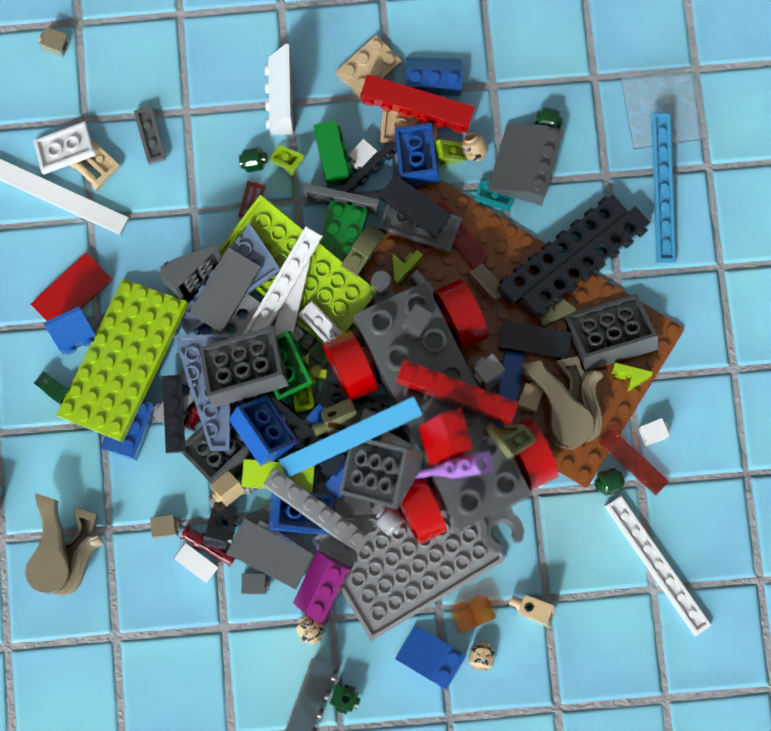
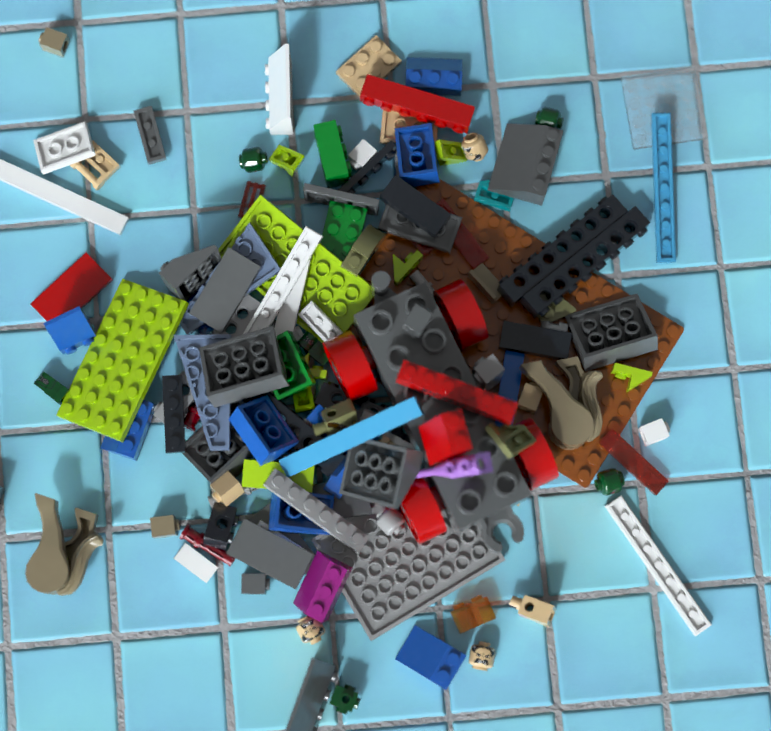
(561, 326): none -> dark grey tile

